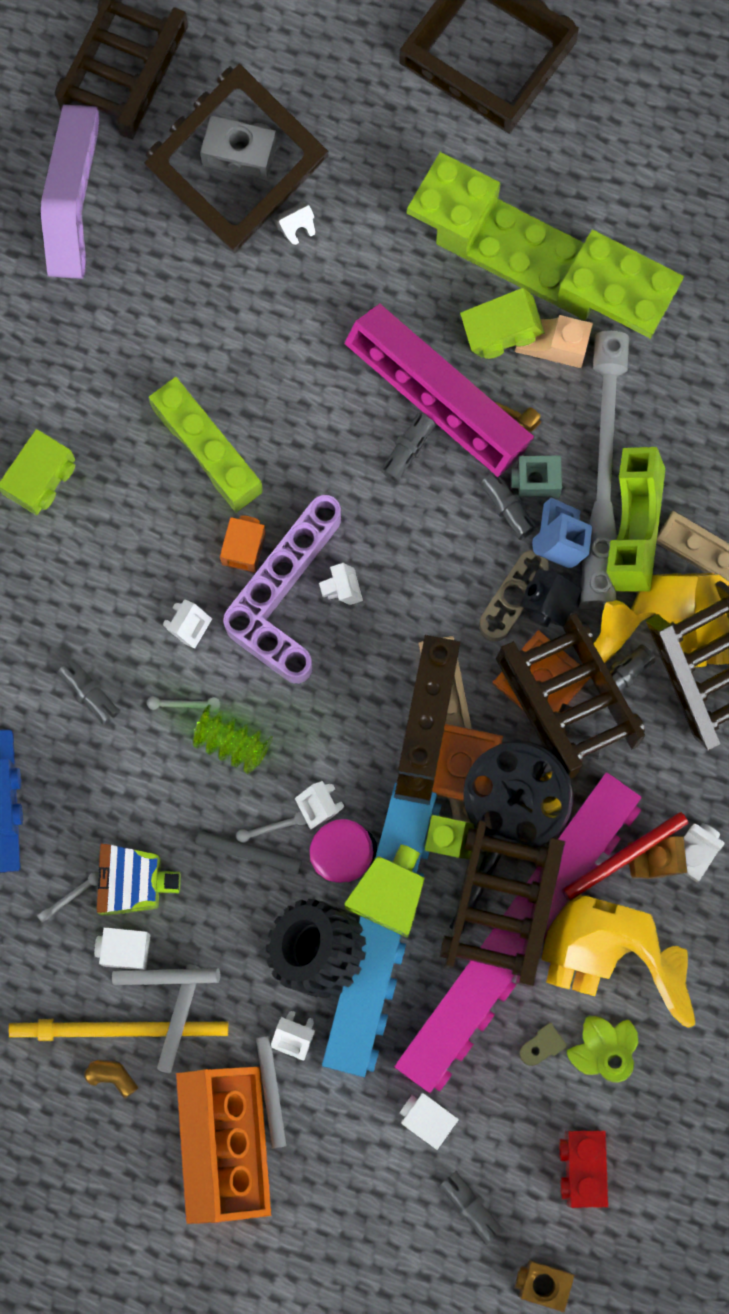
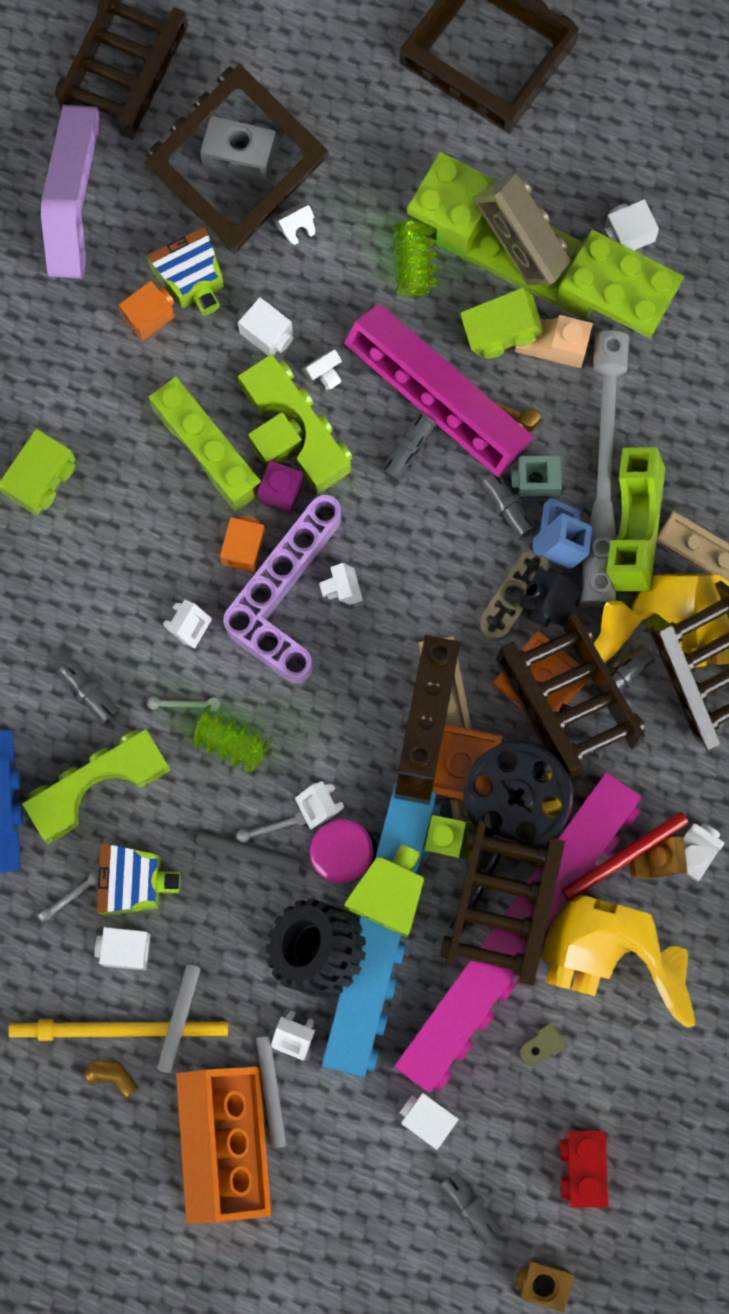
(56, 808): none -> lime arch
(147, 310): none -> orange brick
(166, 976): light grey bar -> none
(189, 271): none -> torso
(266, 328): none -> white brick
(272, 390): none -> lime arch
(276, 440): none -> lime brick
(280, 487): none -> magenta brick
(323, 368): none -> white tile
(414, 258): none -> clear neon green piece
(523, 229): none -> dark tan slope
(601, 1045): lime plate -> none
(631, 225): none -> white brick

